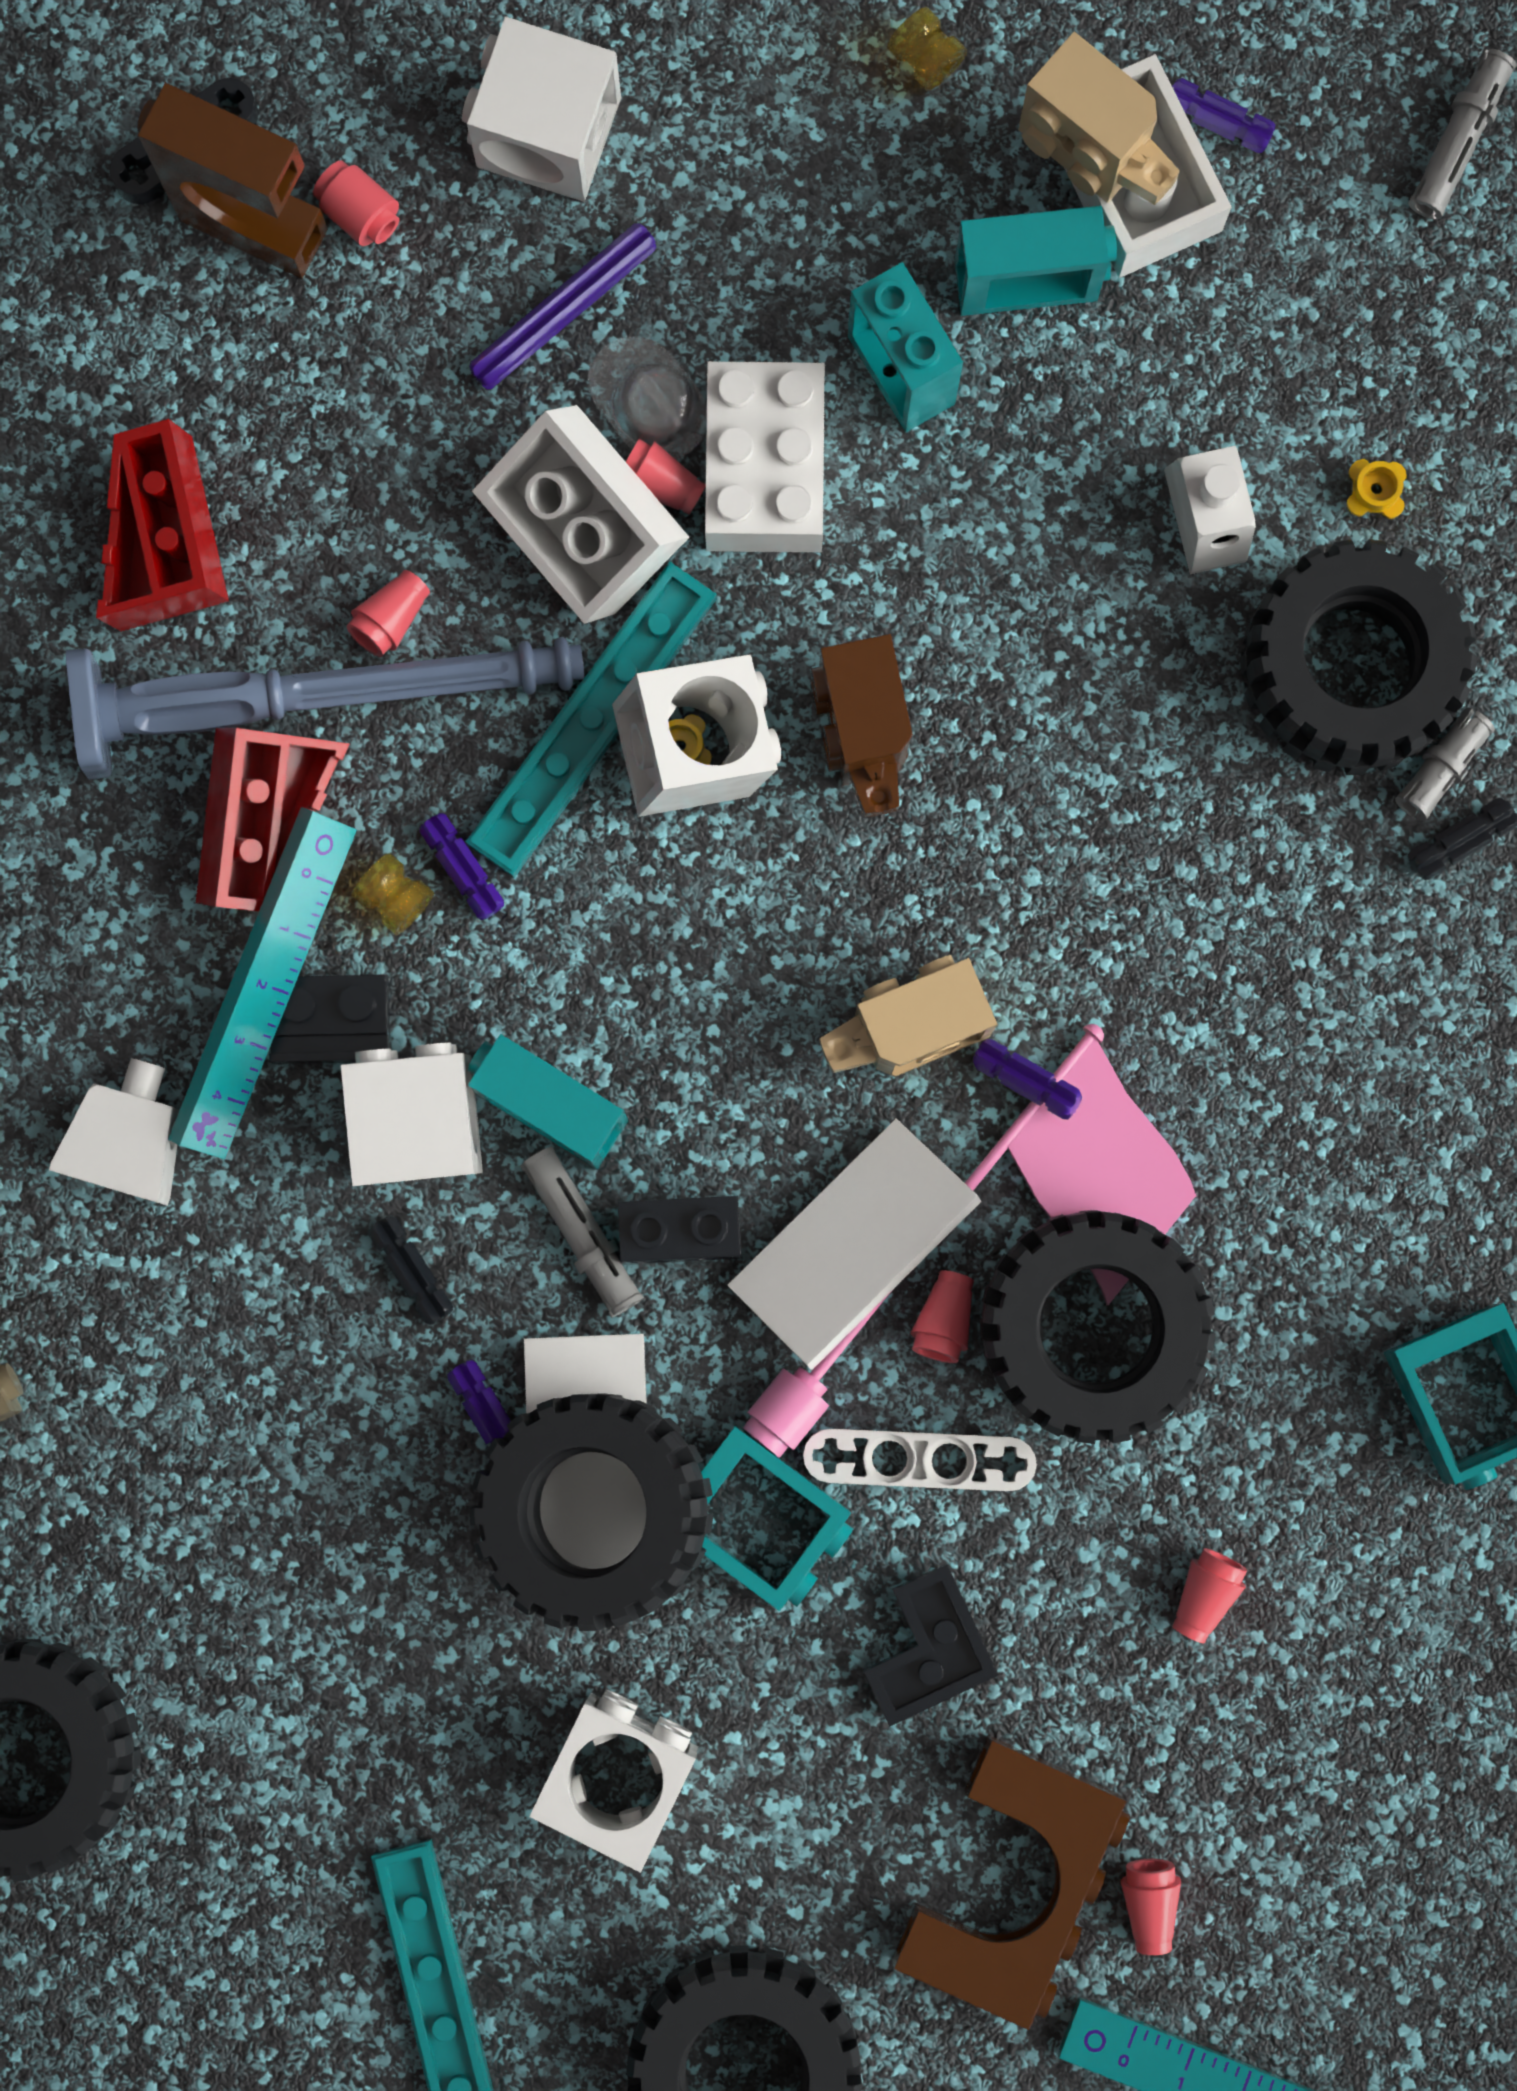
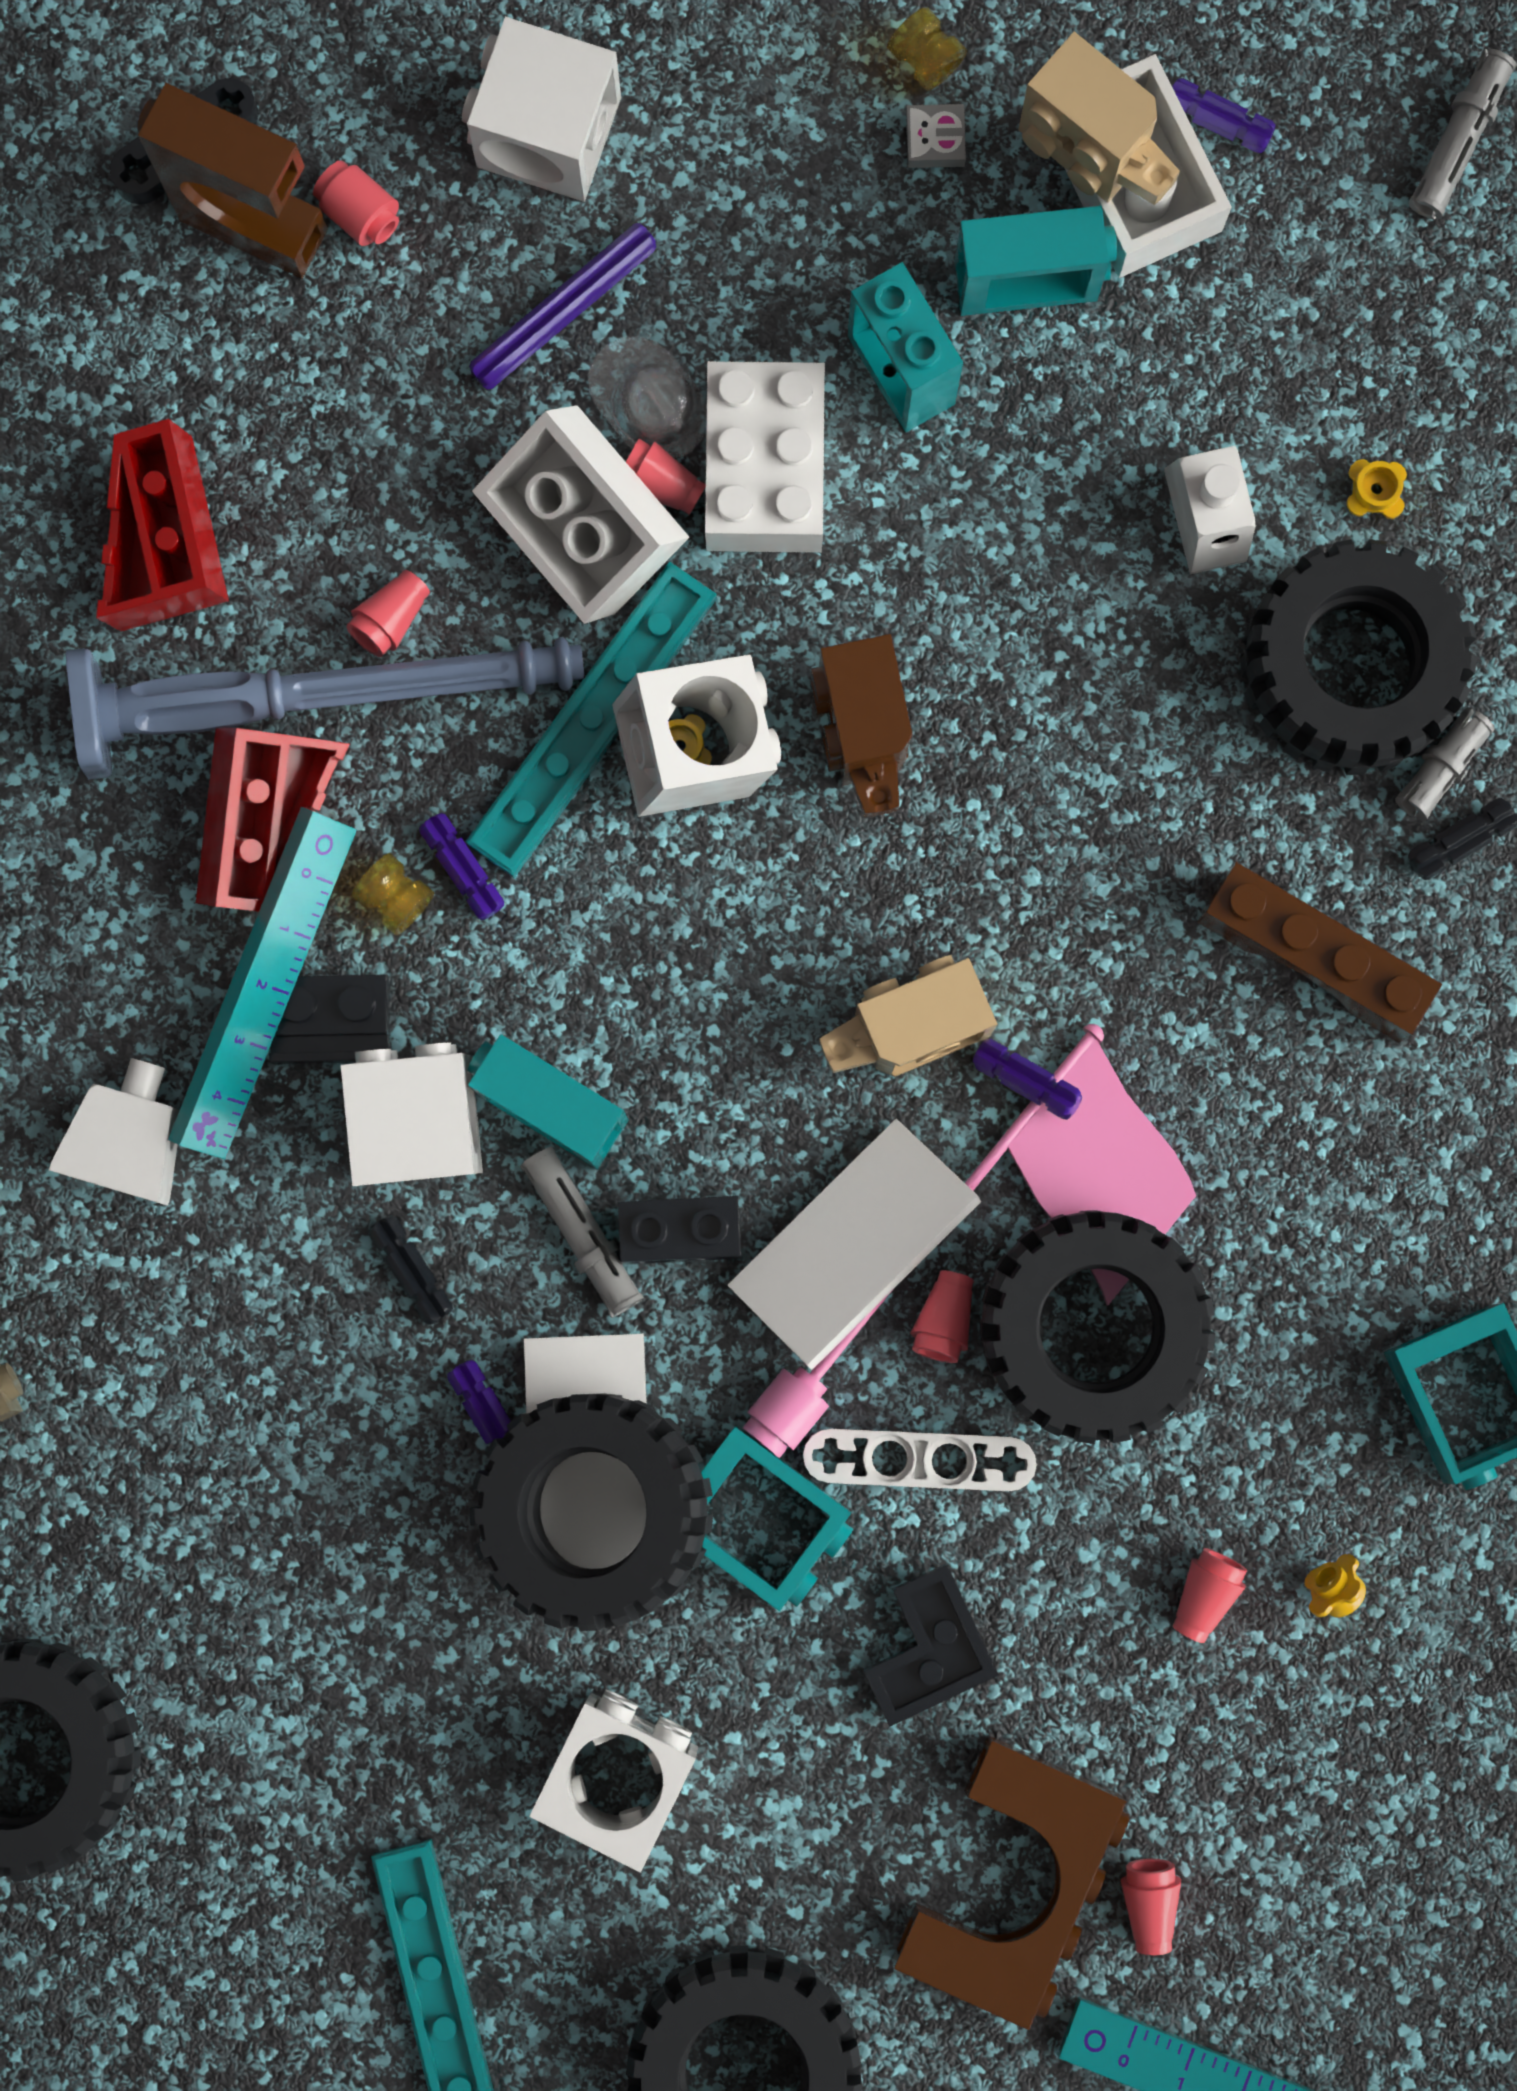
(935, 136): none -> tile
(1335, 1588): none -> yellow plate
(1350, 967): none -> reddish brown arch

